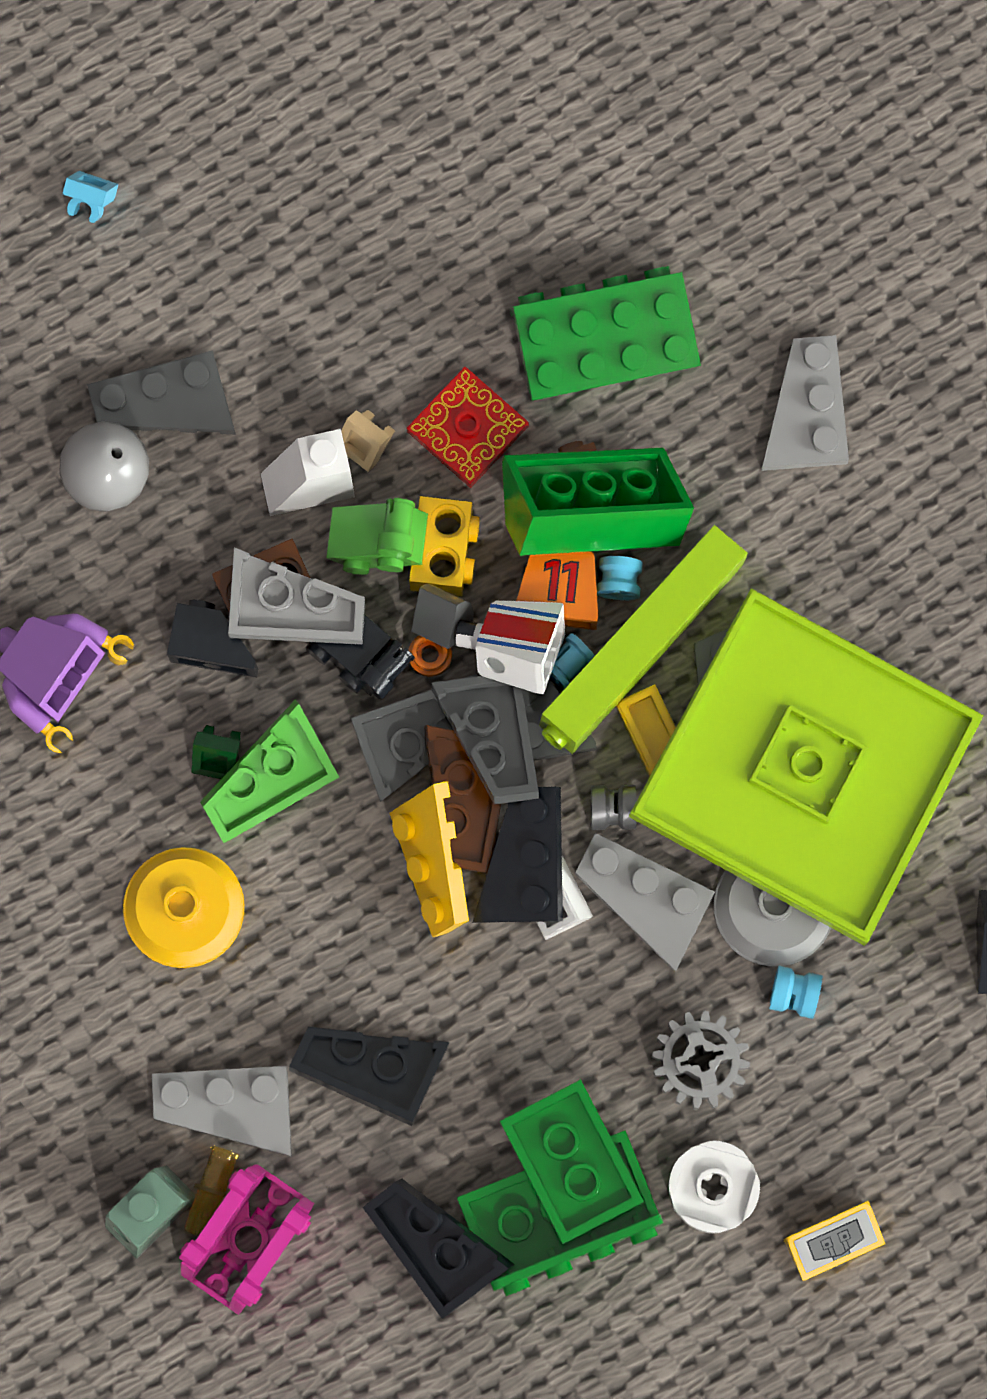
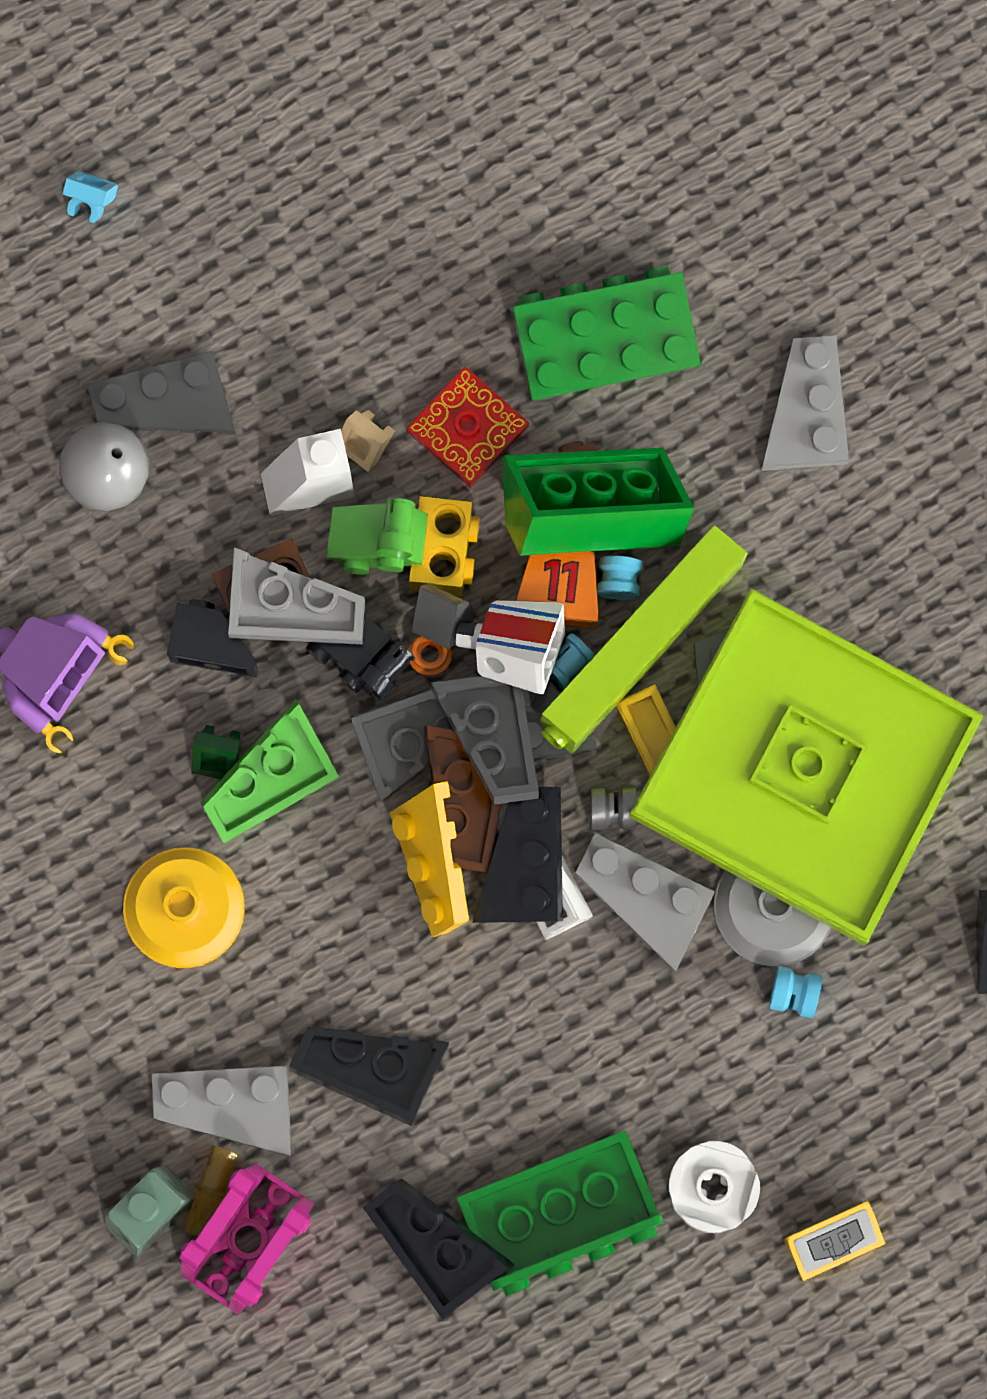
(571, 1162): green plate -> none
(706, 1079): light grey gear -> none

